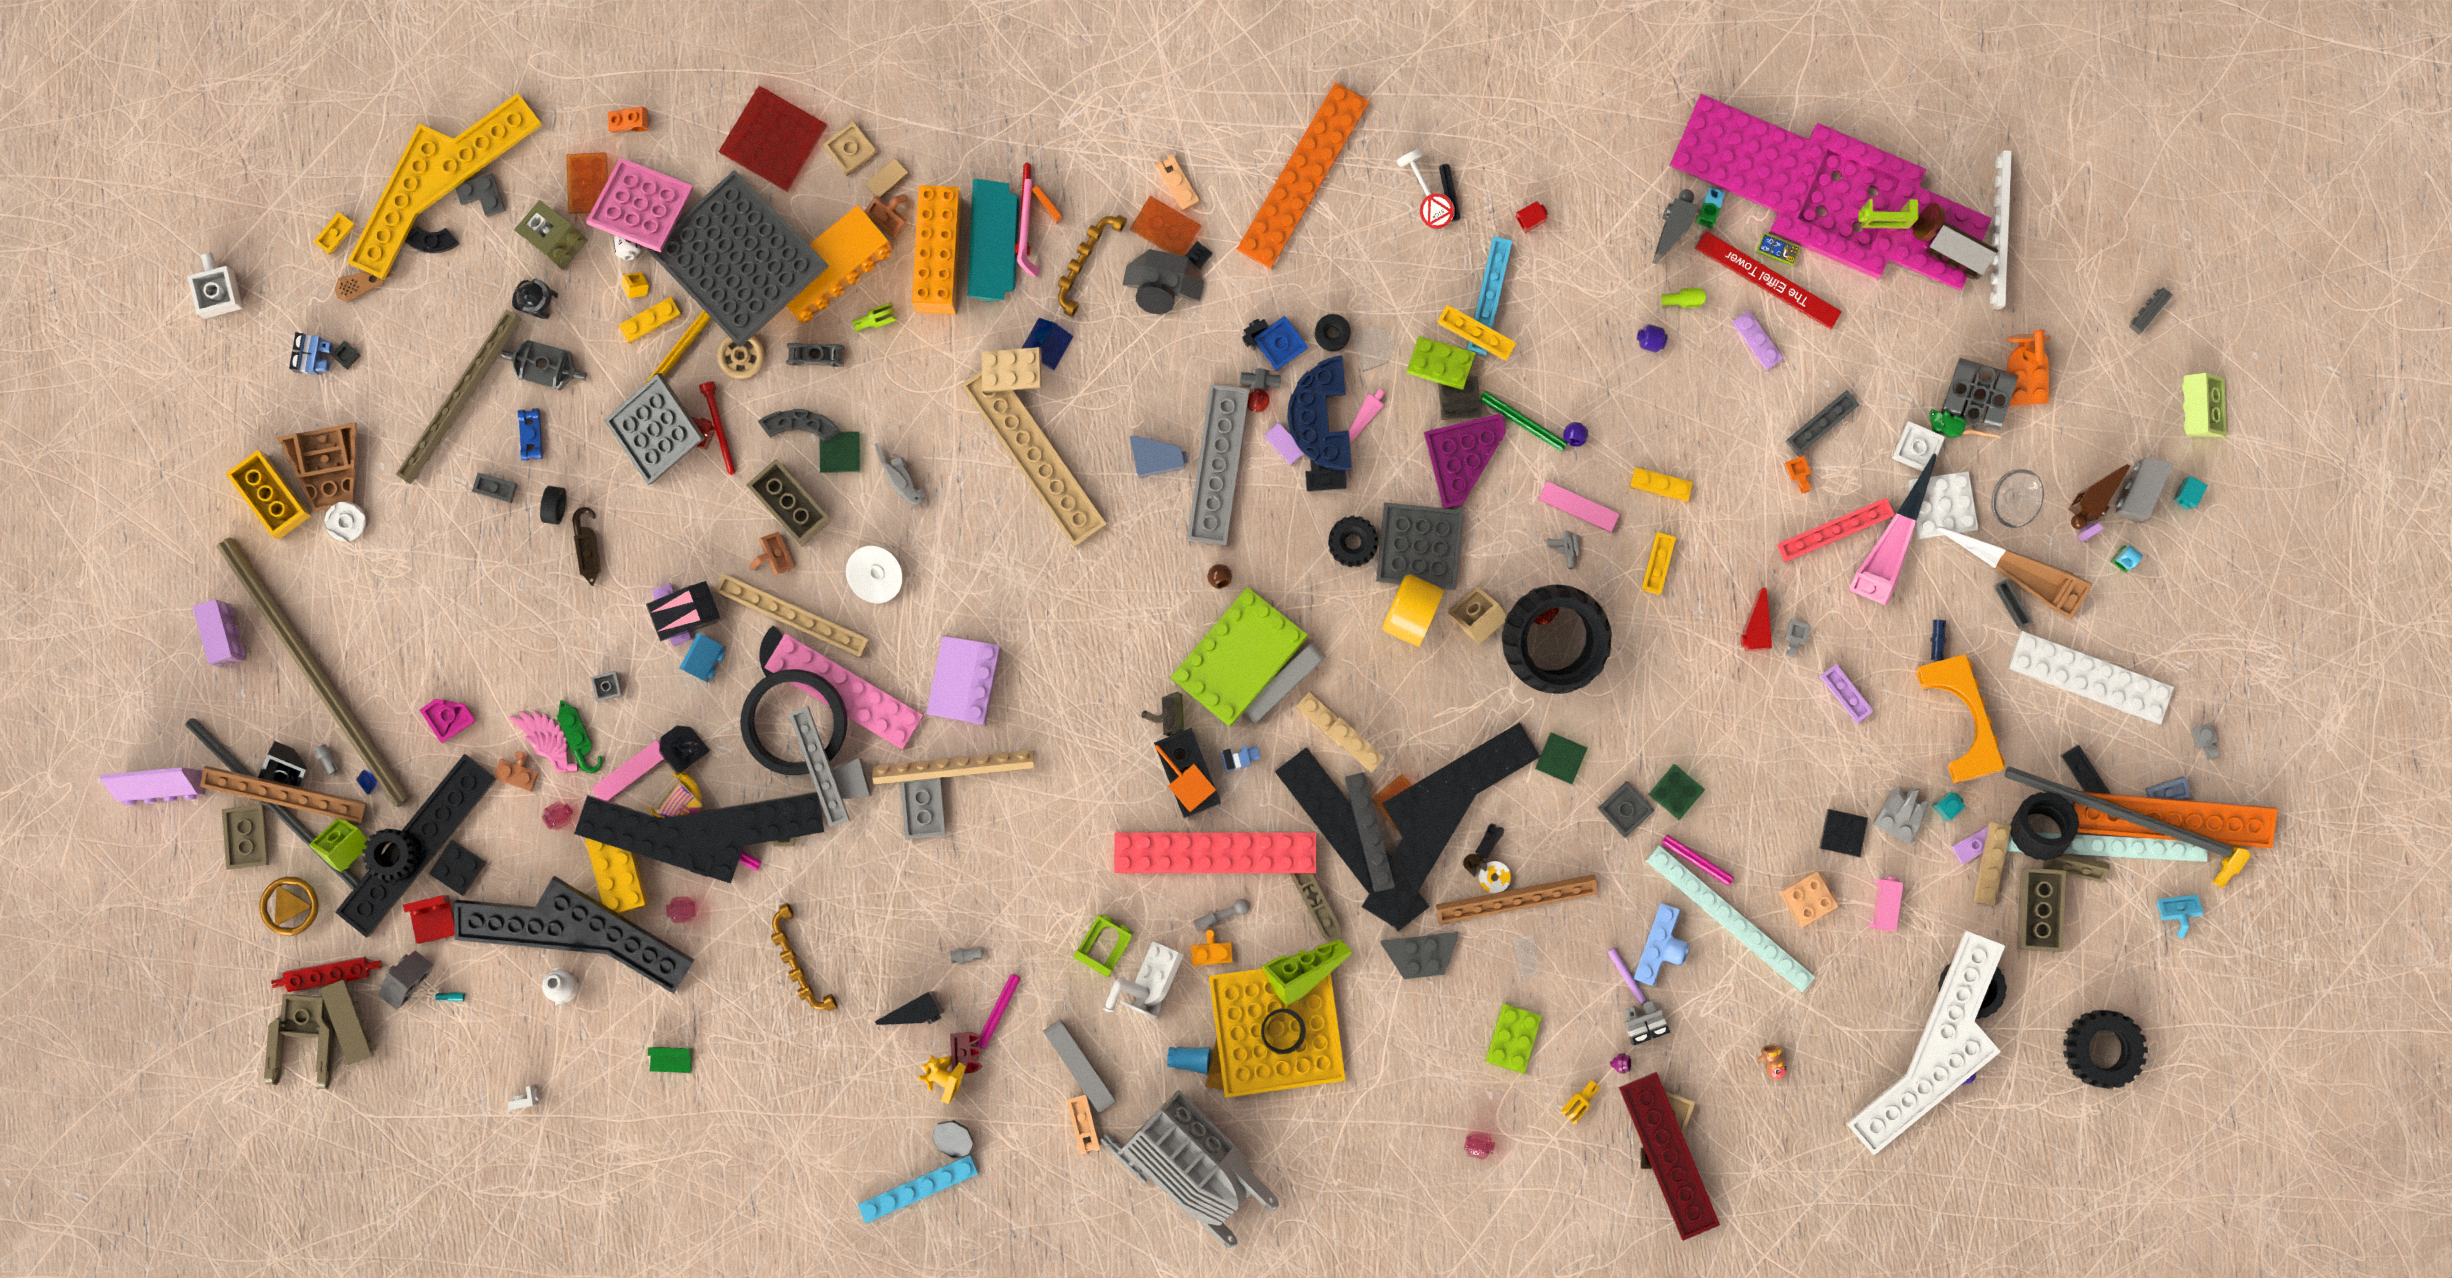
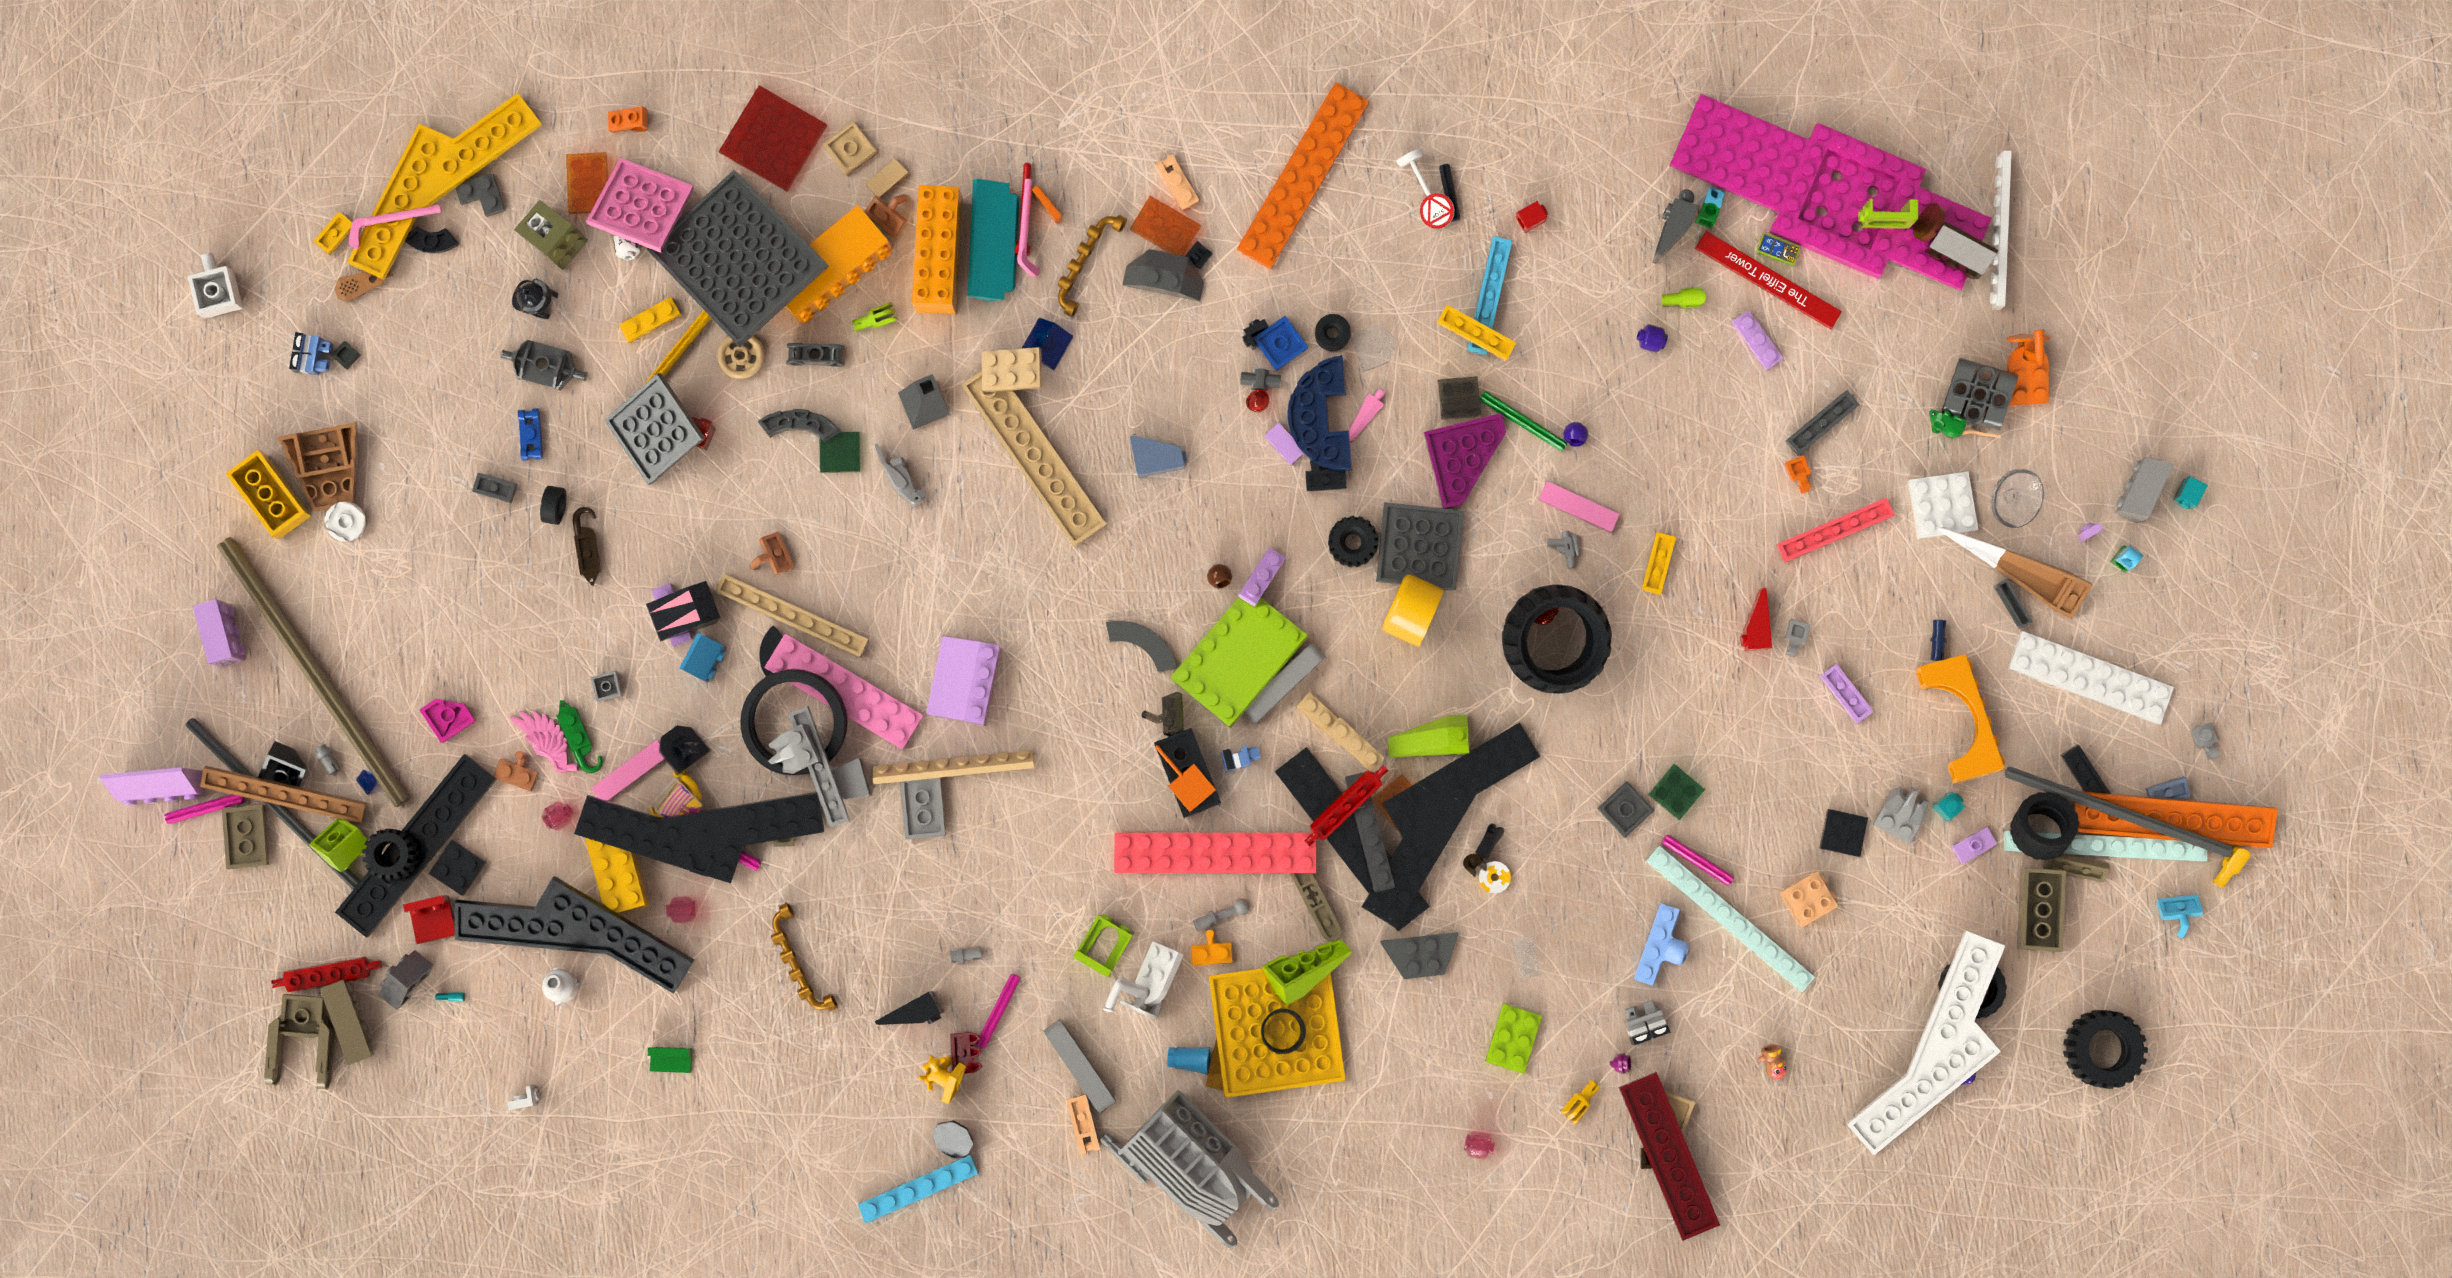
(203, 808): none -> dark pink axle
(288, 906): pearl gold piece -> none
(359, 223): none -> bright pink piece
(458, 397): dark tan plate -> none
(634, 285): yellow slope -> none
(708, 390): red piece -> none
(789, 502): dark tan brick -> none
(794, 750): none -> light grey plate
(874, 574): white hat -> none
(923, 402): none -> dark grey slope
(1145, 639): none -> dark grey tile
(1155, 298): black tile -> none
(1218, 465): light grey plate -> none
(1261, 577): none -> lavender plate
(1346, 805): none -> red plate
(1438, 737): none -> lime wedge
(1441, 363): lime plate -> none
(1478, 615): tan slope -> none
(1516, 899): medium nougat plate -> none
(1561, 758): clear green tile -> none
(1626, 975): lavender bar -> none
(1661, 484): yellow plate -> none
(1884, 564): bright pink plate -> none
(1887, 904): bright pink brick -> none
(1917, 446): white plate -> none
(1992, 863): tan plate -> none
(2093, 500): reddish brown slope -> none
(2152, 308): dark grey piece -> none
(2204, 405): yellowish green slope -> none

